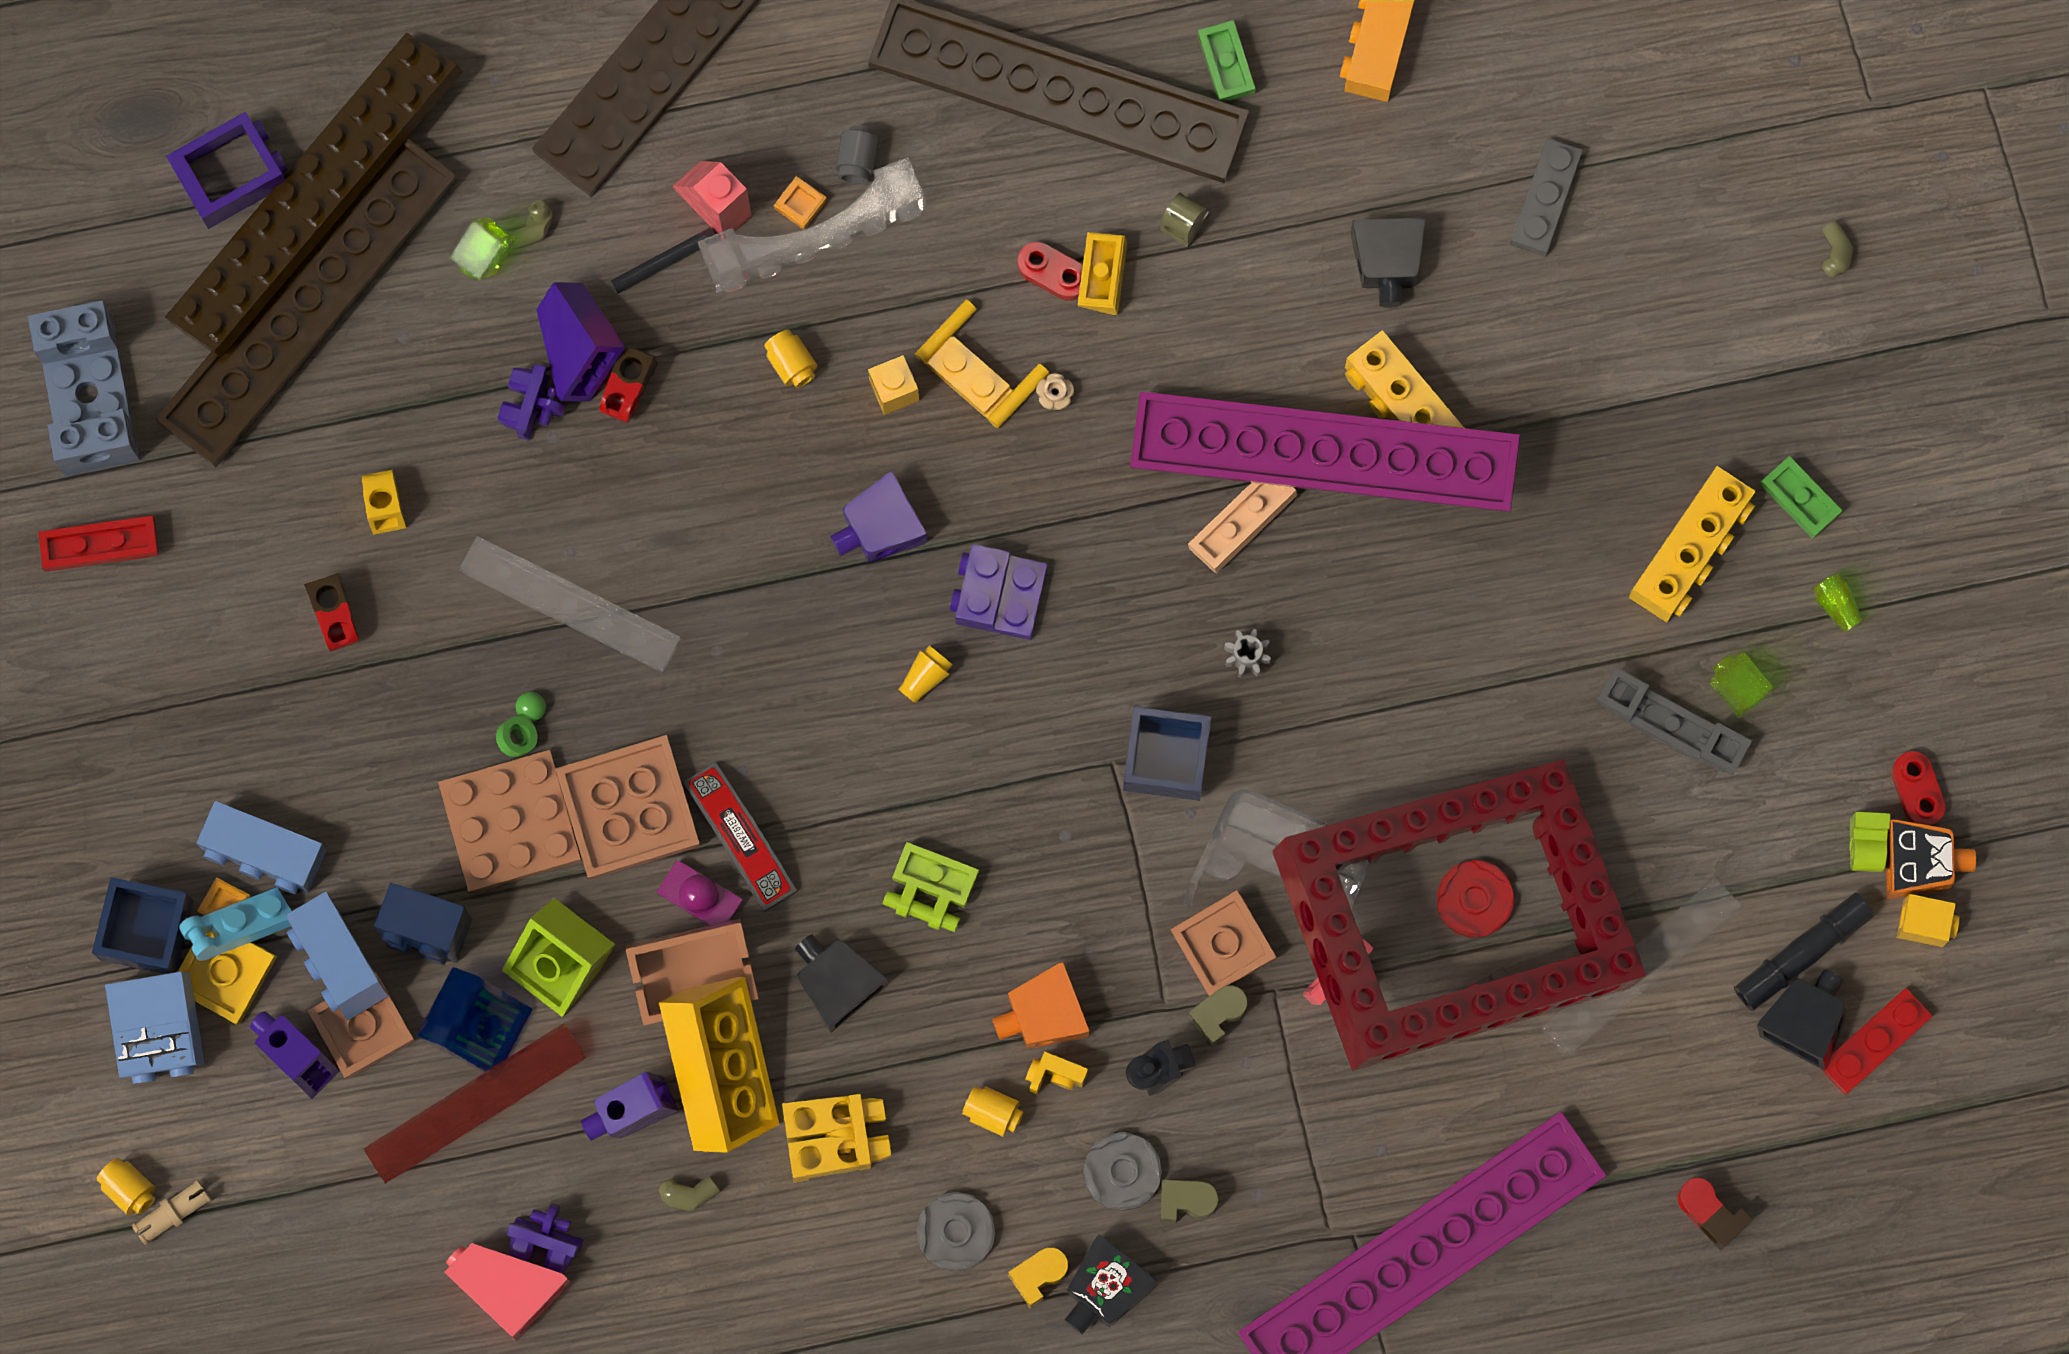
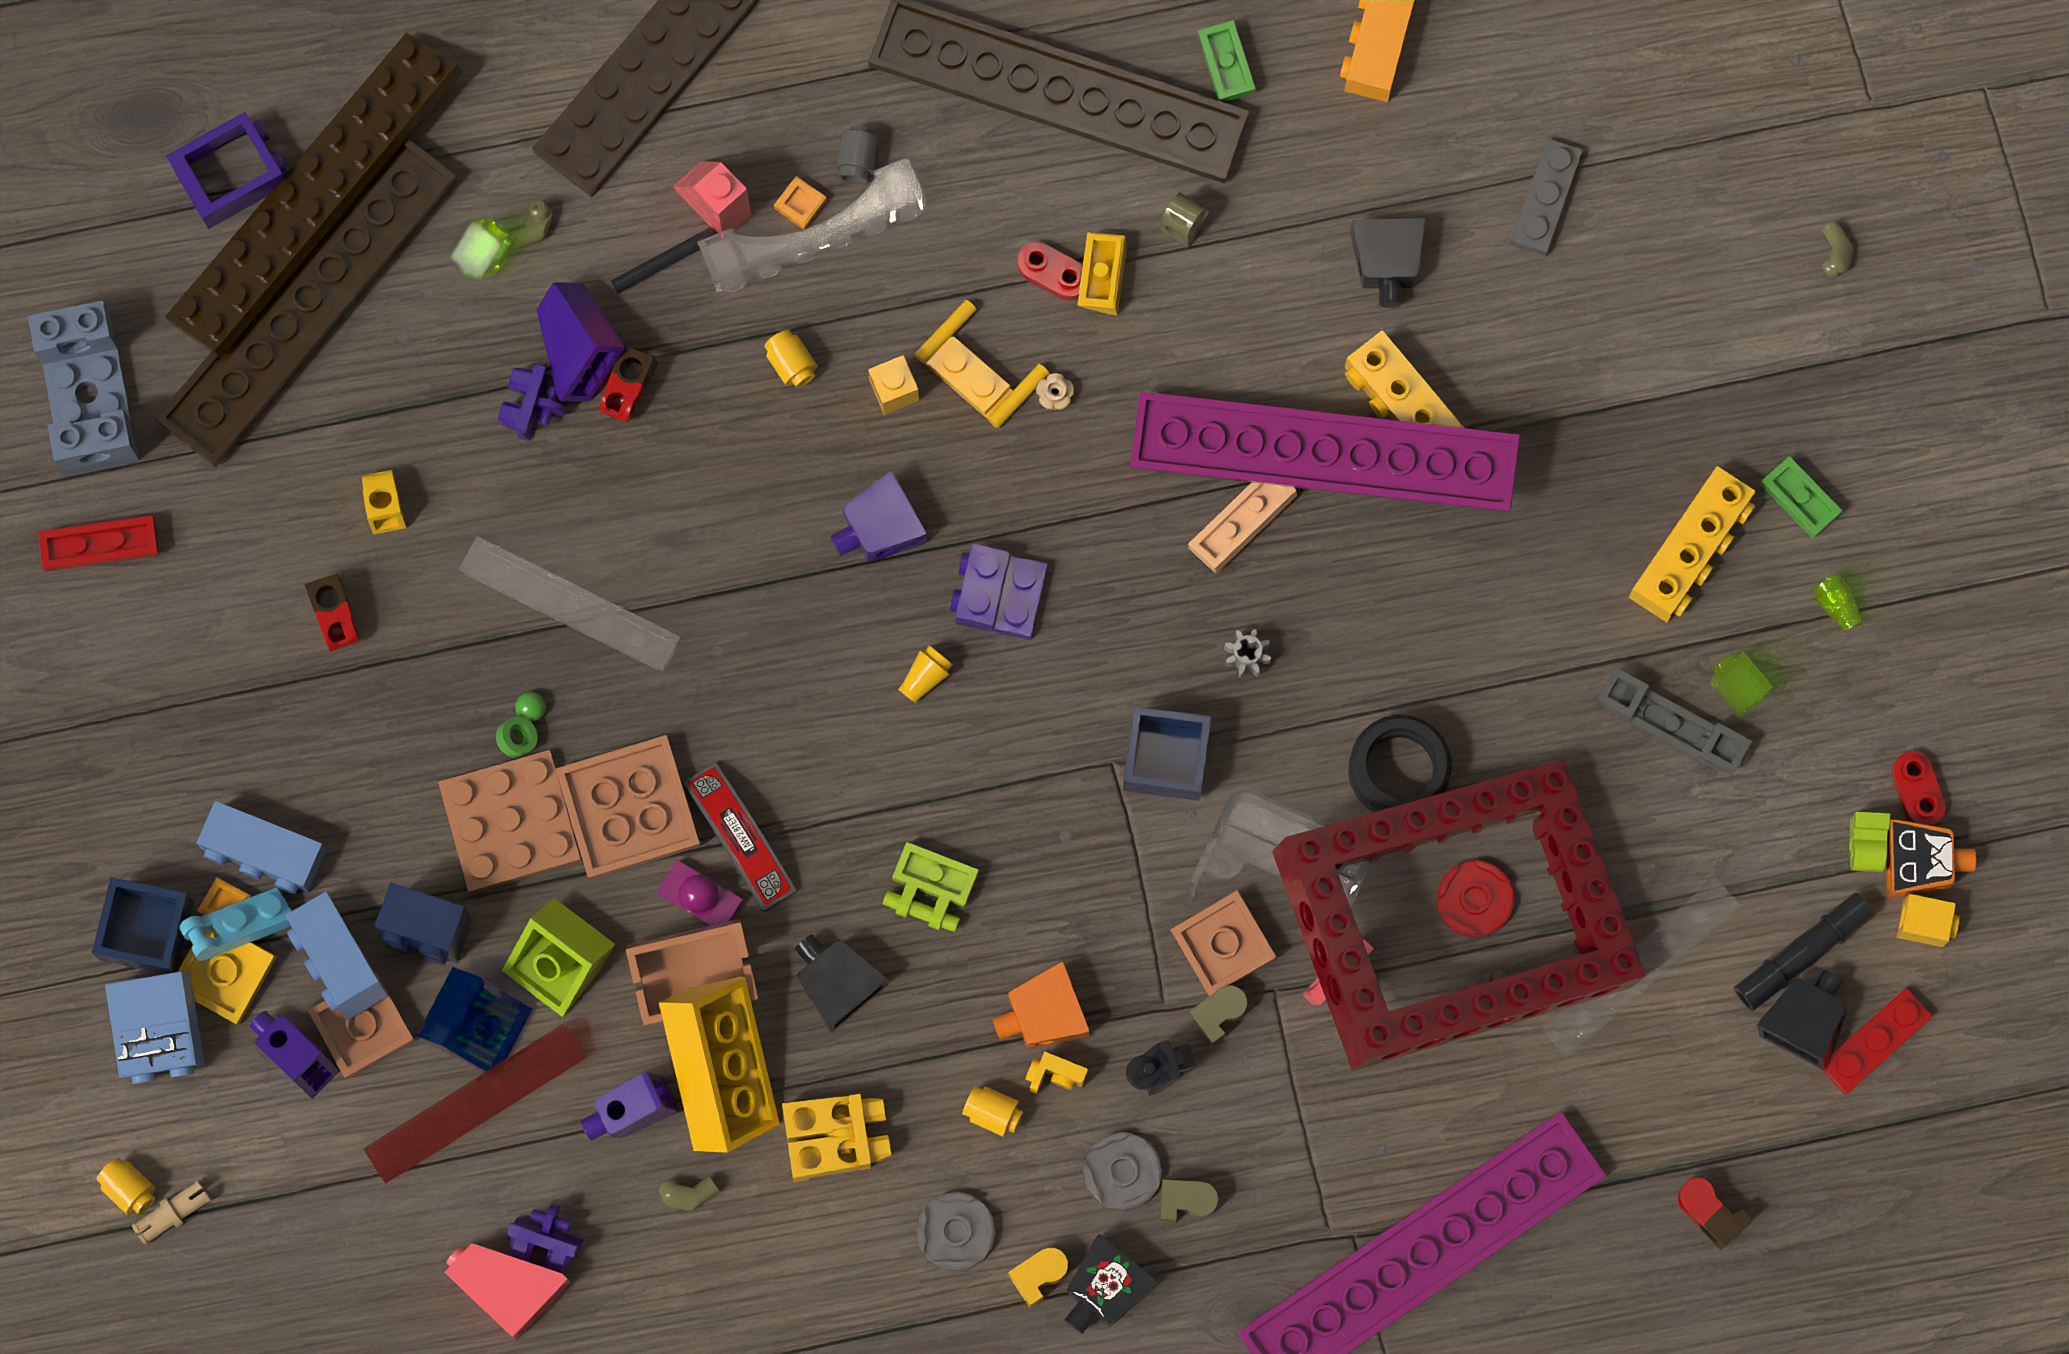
(1398, 727): none -> black tyre

